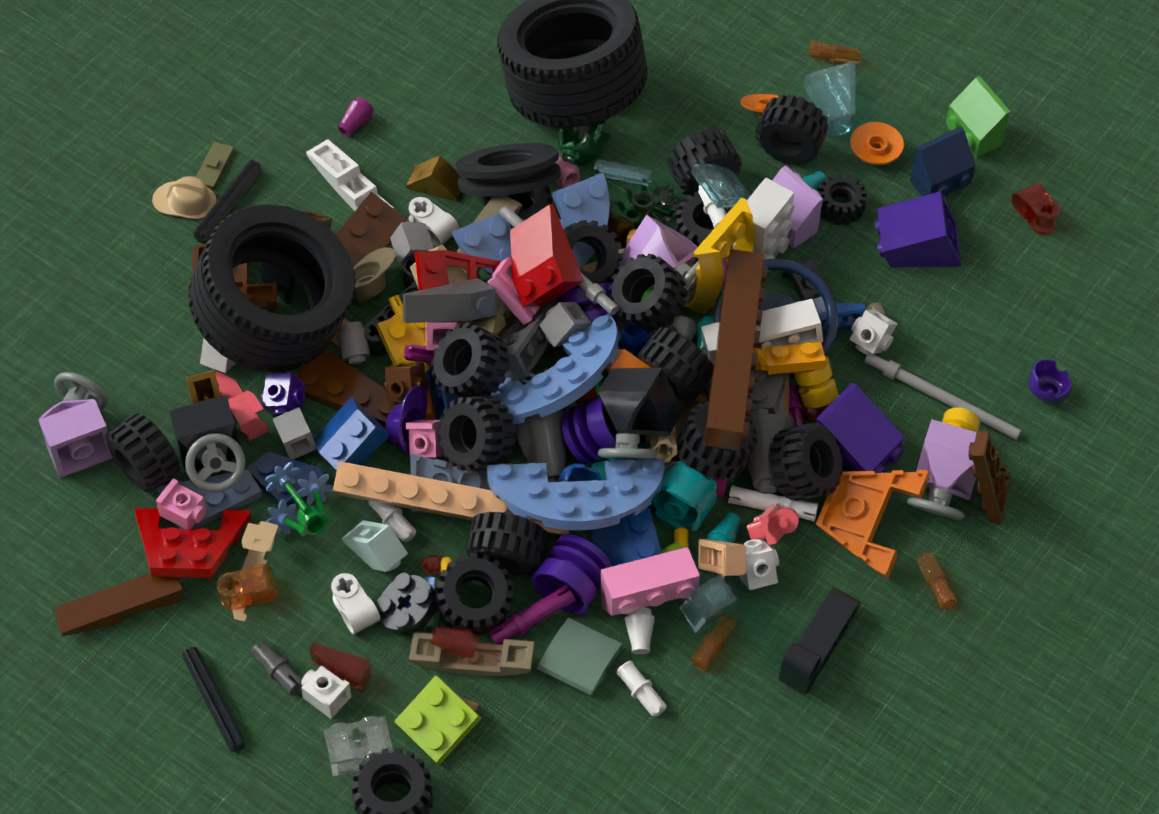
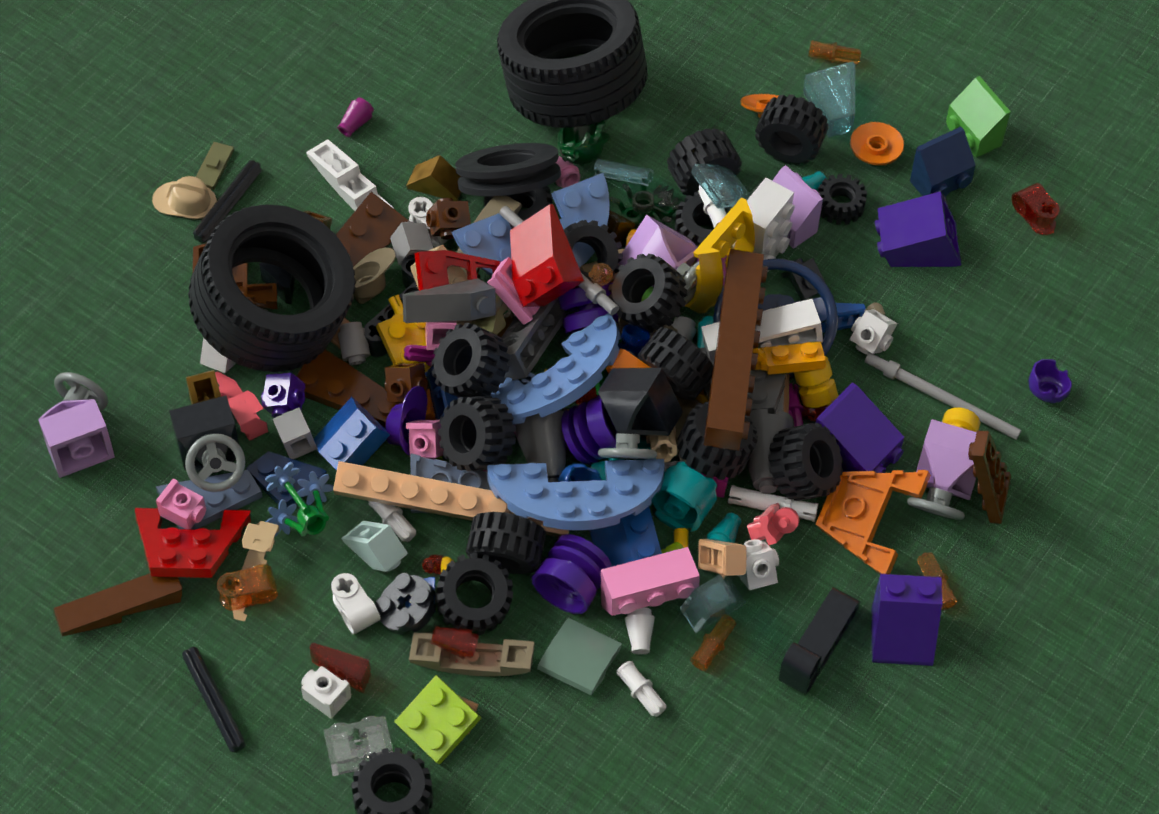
(142, 452): black tyre -> none
(277, 667): dark grey pin -> none
(447, 217): none -> reddish brown brick
(532, 615): magenta pin -> none
(563, 321): light grey brick -> none
(601, 274): none -> clear orange axle
(906, 619): none -> dark purple slope

